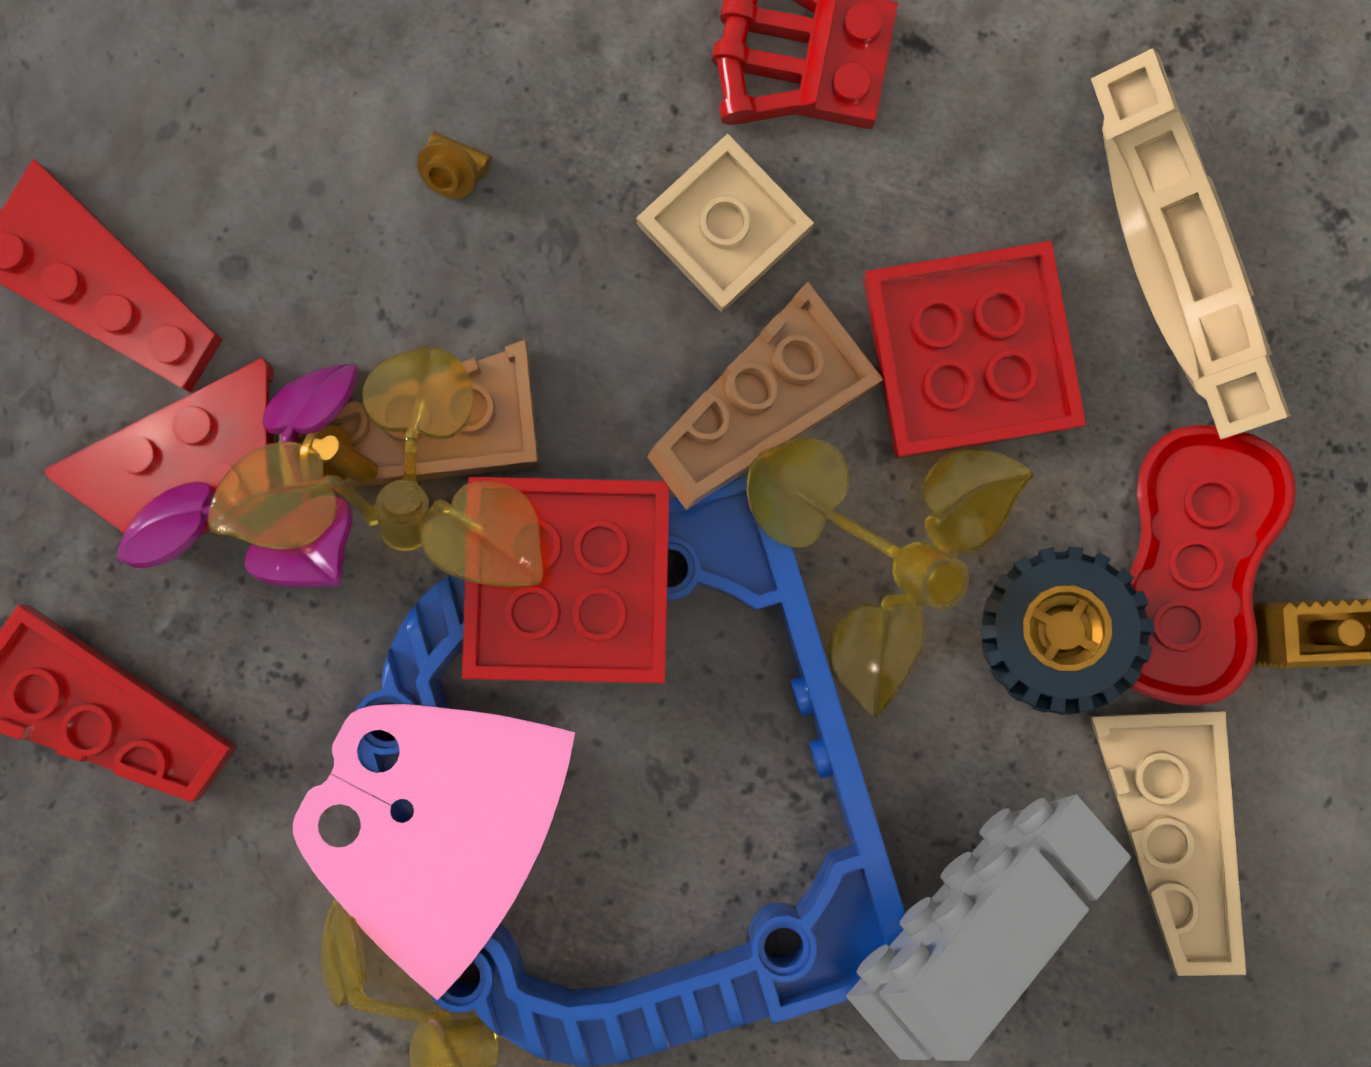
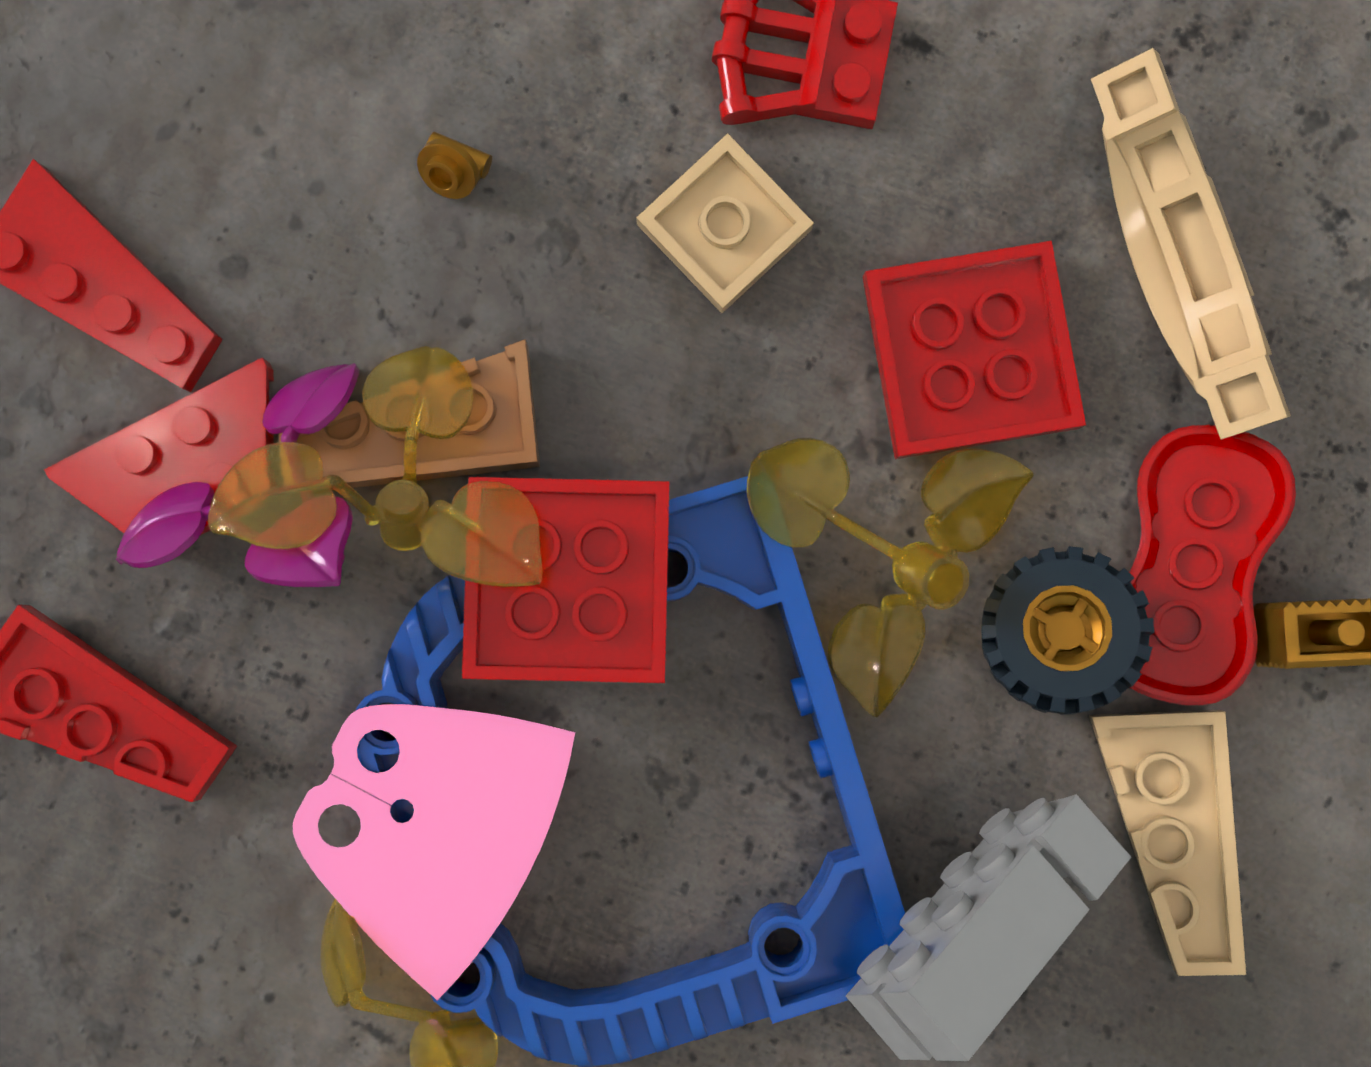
(340, 457): pearl gold plate -> none
(773, 392): medium nougat wing -> none

